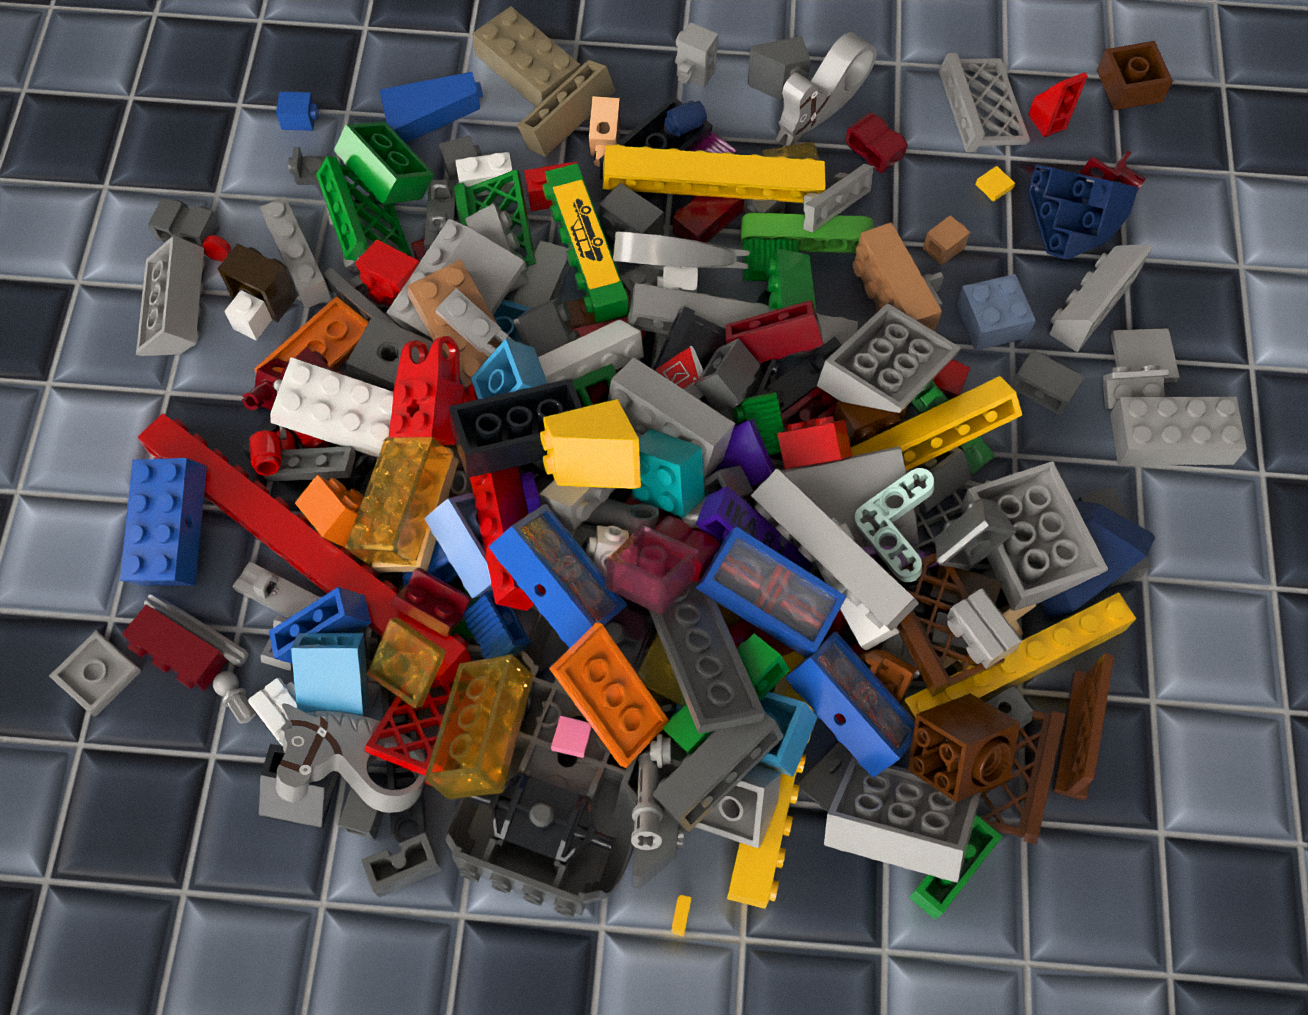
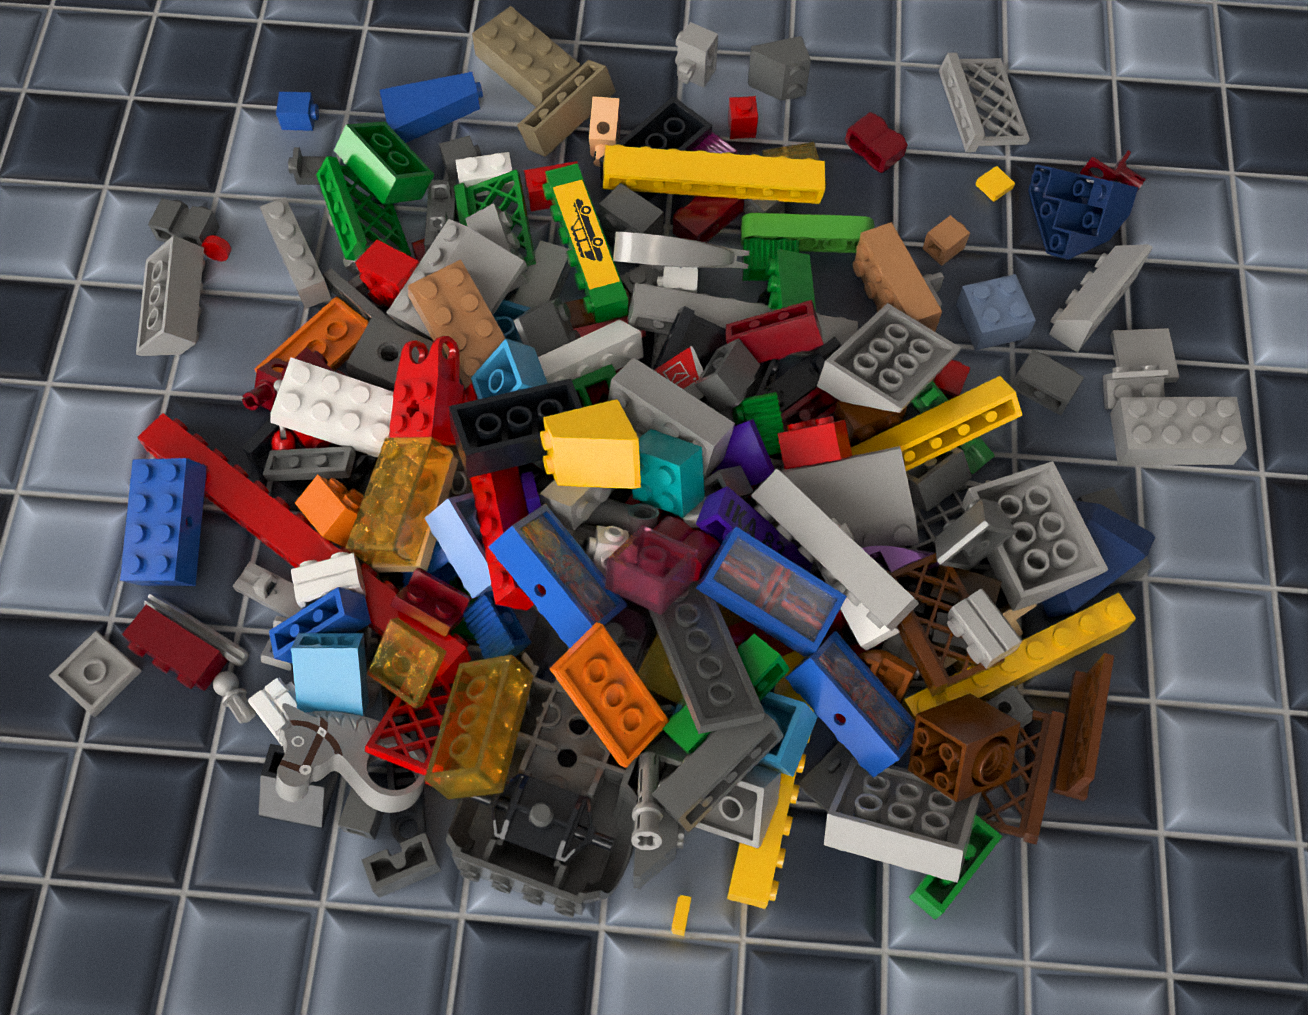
(248, 315): white brick -> none
(260, 277): dark brown brick -> none
(265, 452): red brick -> none
(317, 578): none -> white brick
(470, 322): light grey hinge -> none
(571, 737): bright pink tile -> none
(661, 751): light grey plate -> none
(685, 117): dark blue brick -> none
(742, 117): none -> red brick
(833, 85): light grey animal -> none
(834, 200): light grey hinge -> none
(886, 516): light aqua beam -> none
(1055, 106): red slope -> none
(1134, 75): reddish brown brick -> none

